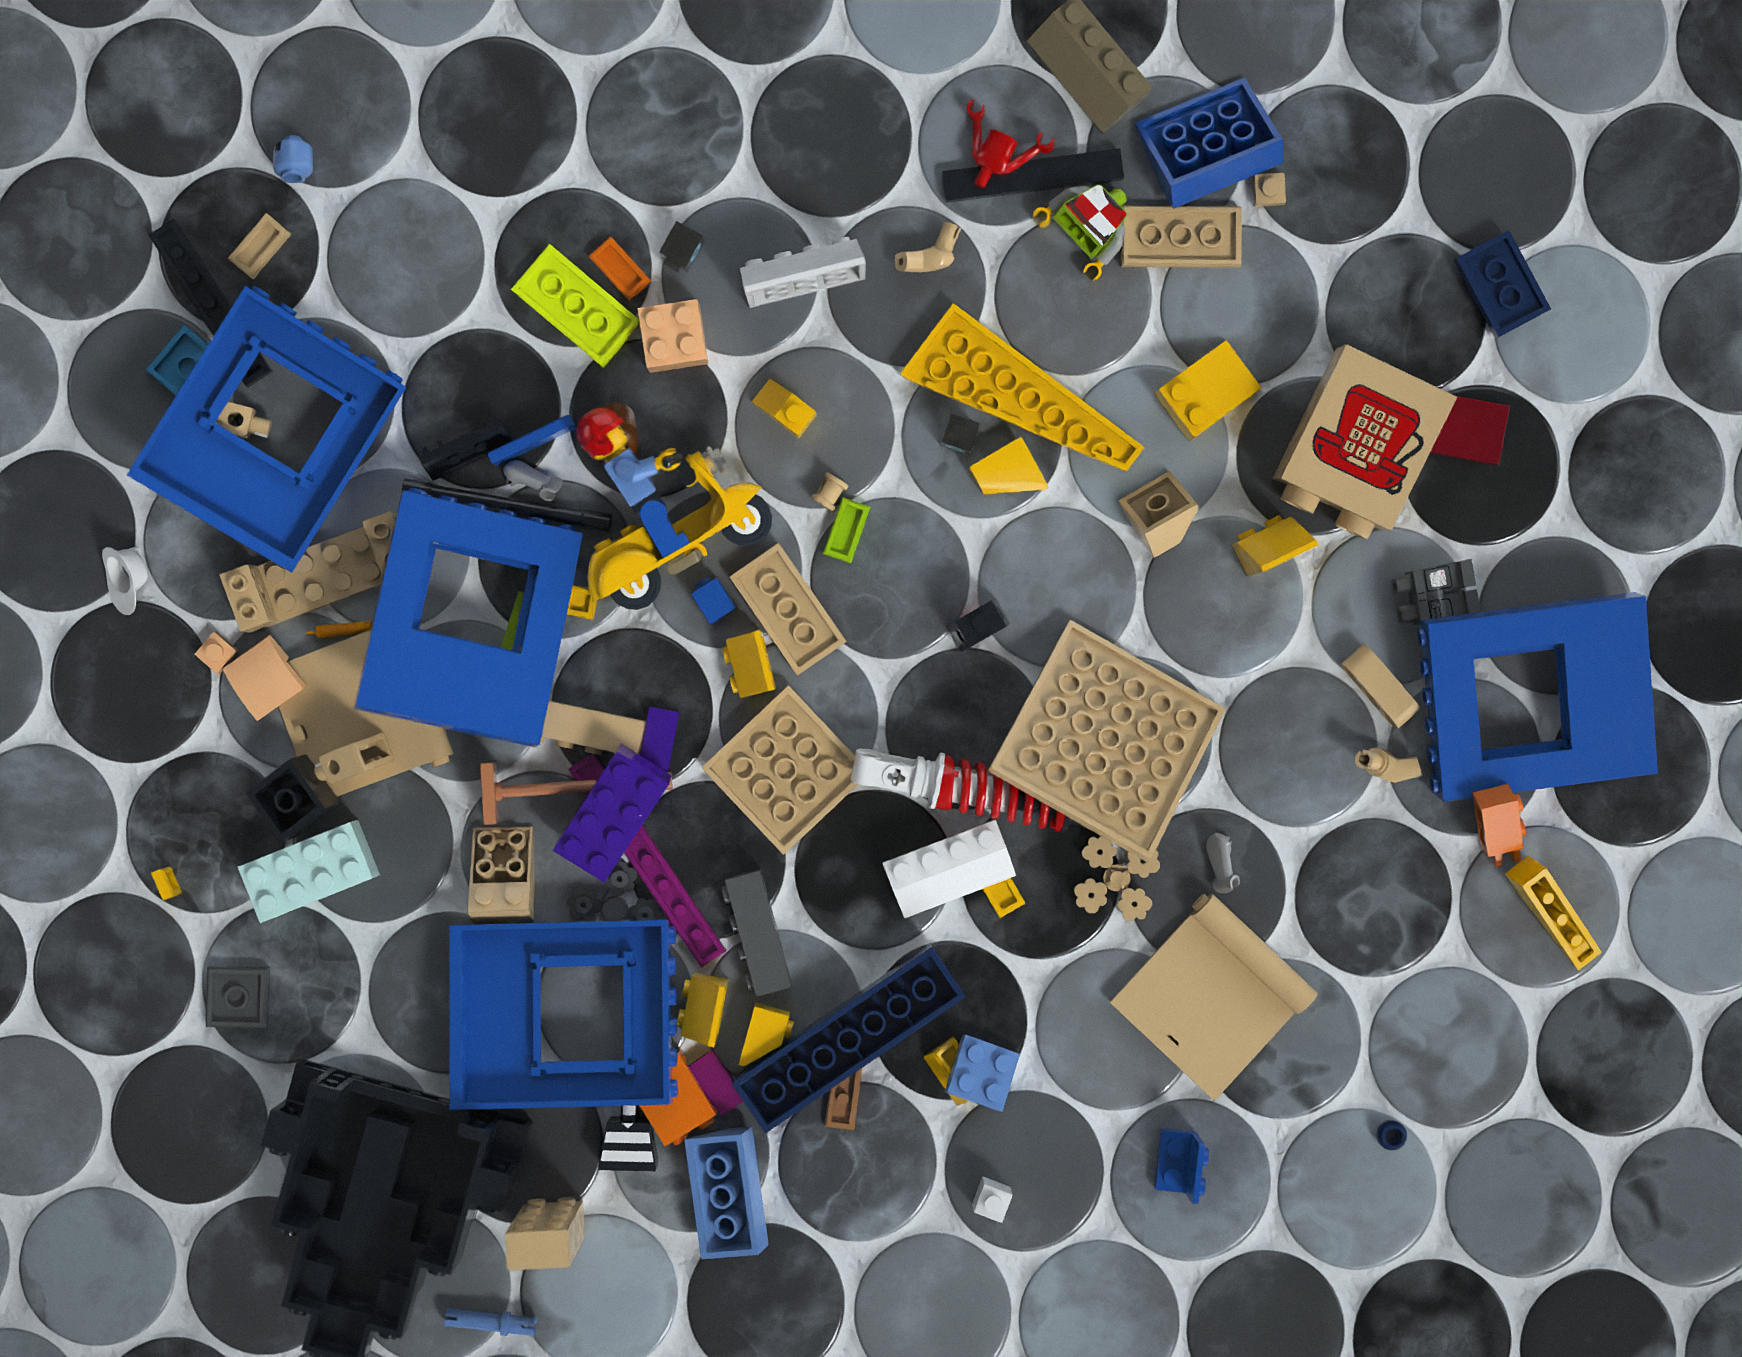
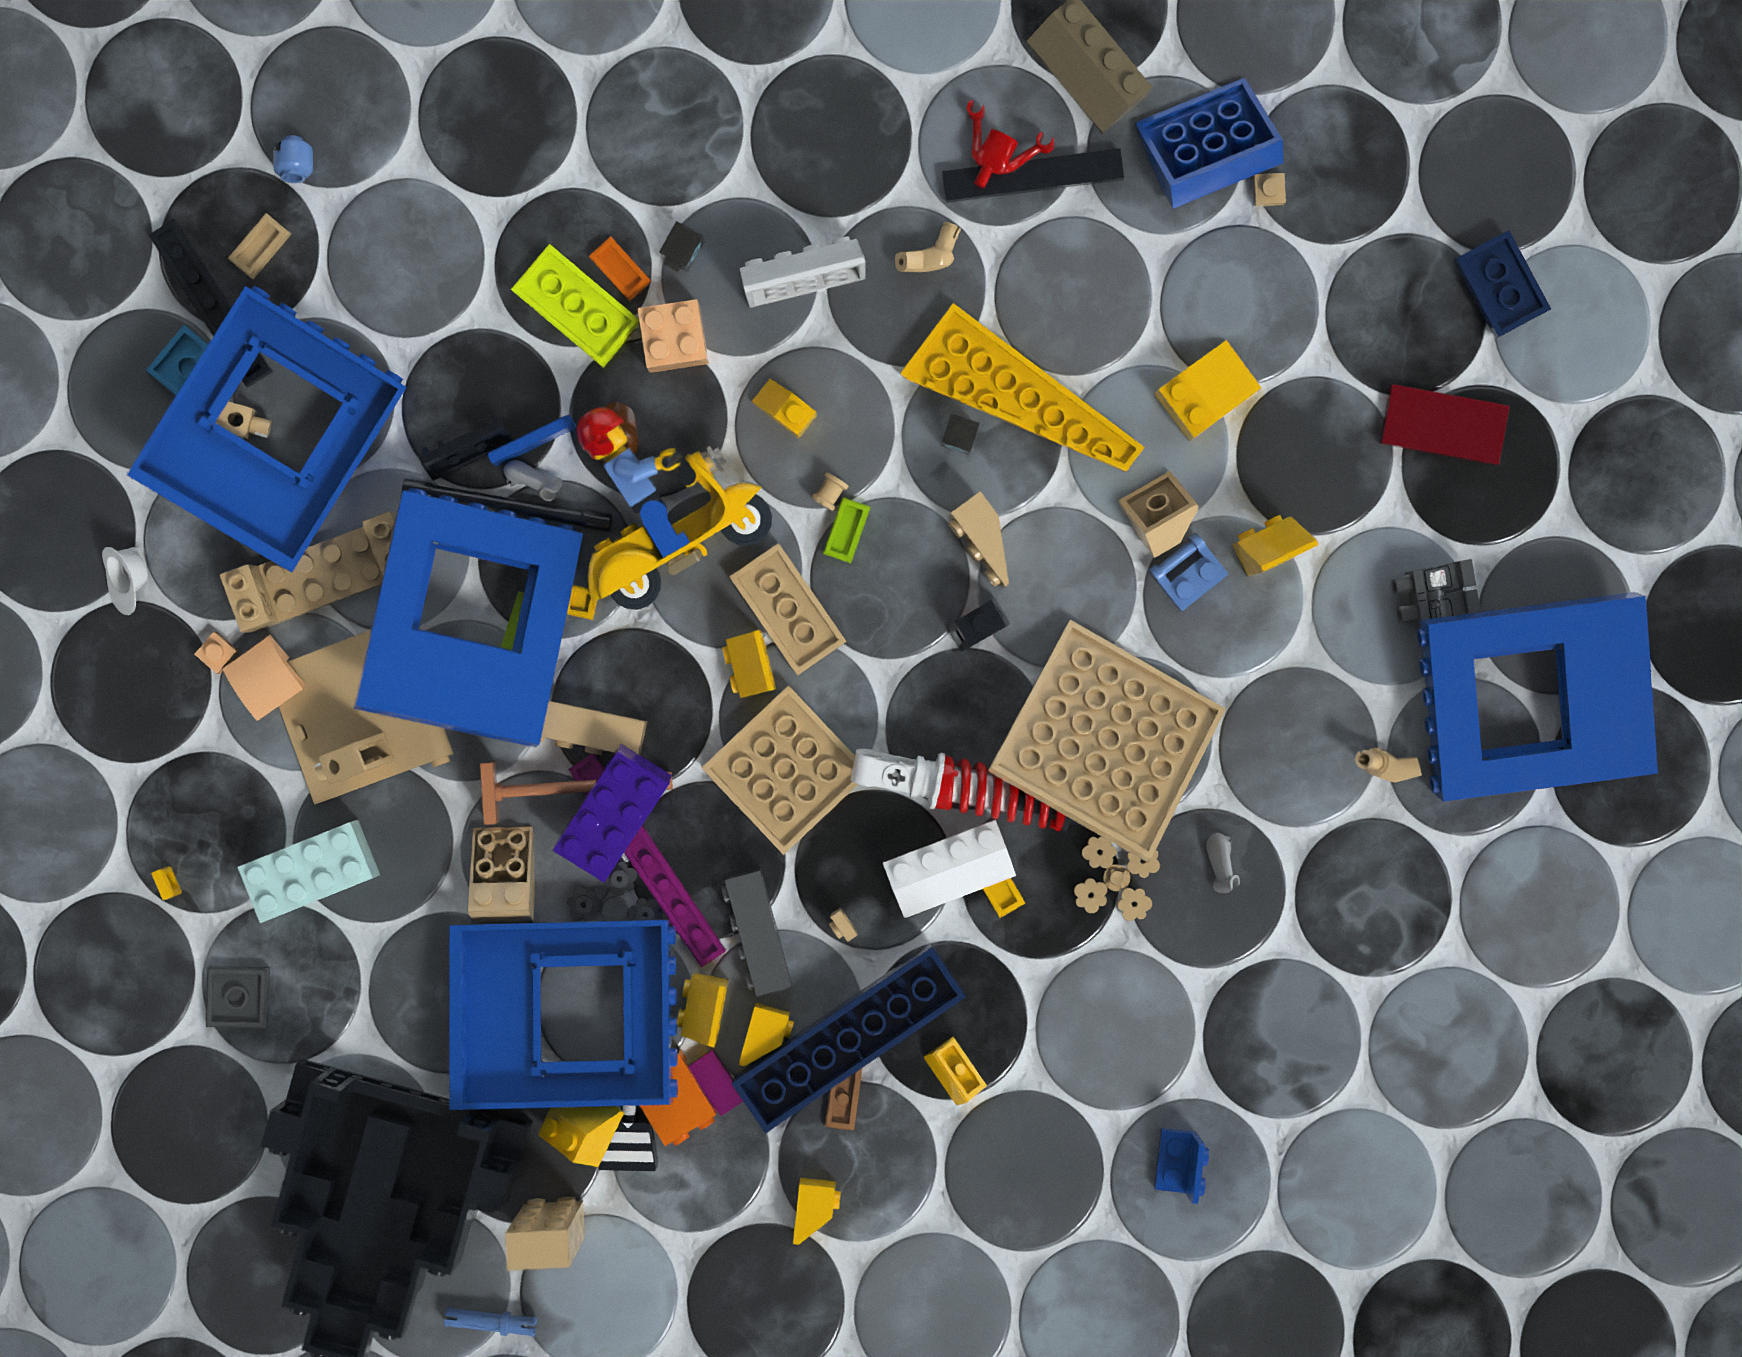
(292, 798): black brick -> none
(343, 629): light orange piece -> none
(581, 1132): none -> yellow slope
(660, 736): dark purple tile -> none
(713, 599): blue brick -> none
(726, 1193): medium blue slope -> none
(814, 1206): none -> yellow slope
(842, 926): none -> tan plate
(982, 531): none -> tan slope
(982, 1073): medium blue plate -> none
(992, 1199): white brick -> none
(1008, 470): yellow slope -> none
(1091, 220): torso -> none
(1182, 236): tan tile -> none
(1195, 579): none -> medium blue plate
(1214, 994): tan door -> none
(1362, 441): tan brick -> none
(1380, 686): tan beam -> none
(1399, 1139): dark blue plate -> none
(1499, 822): orange hinge -> none
(1553, 911): yellow slope -> none

